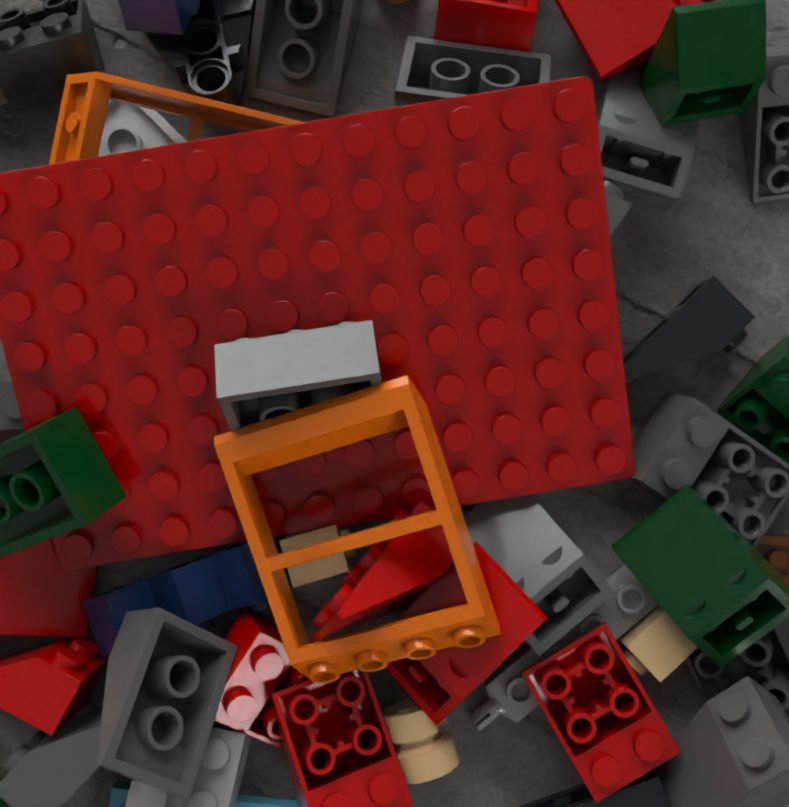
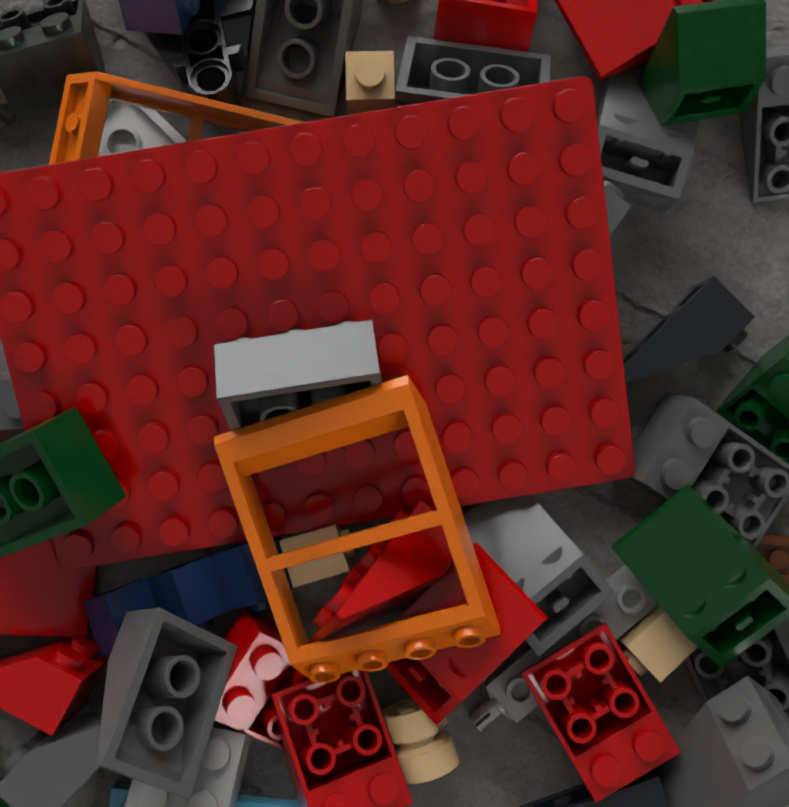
(369, 81): none -> tan brick

